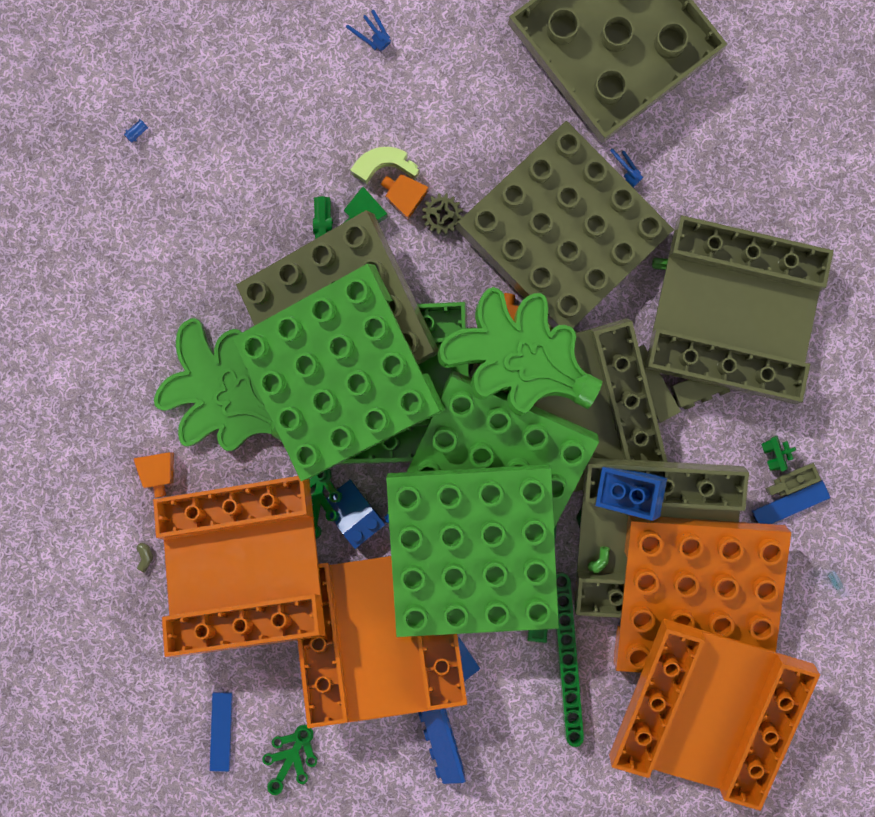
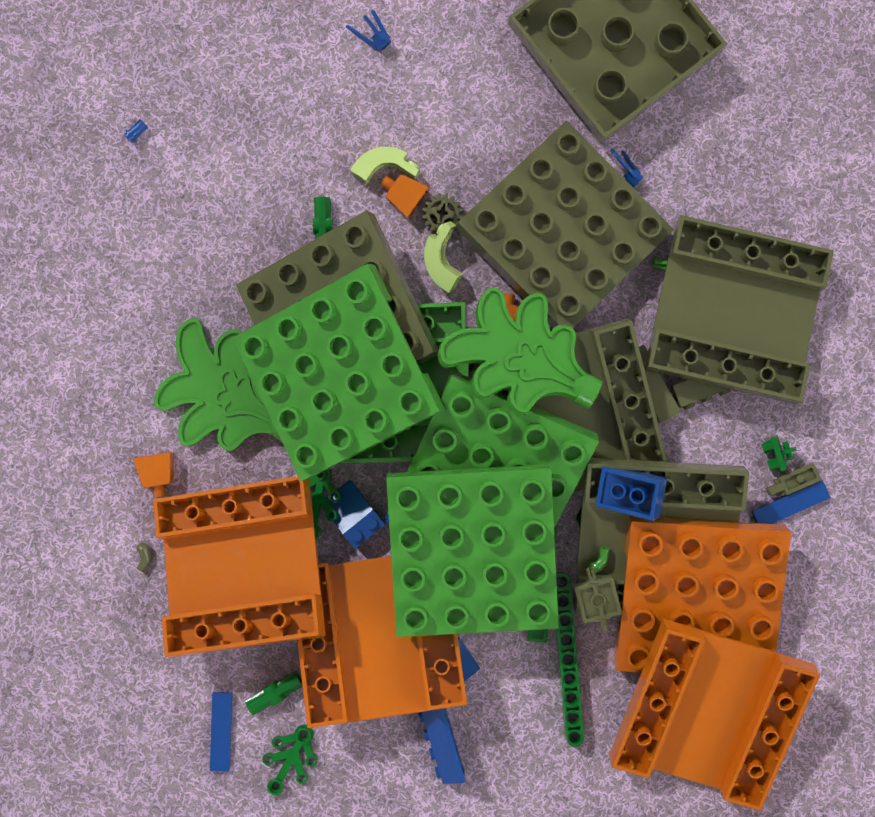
(274, 693): none -> green piece
(364, 201): green torso -> none
(435, 259): none -> yellowish green arch
(598, 599): none -> olive plate
(835, 581): clear light blue tile -> none

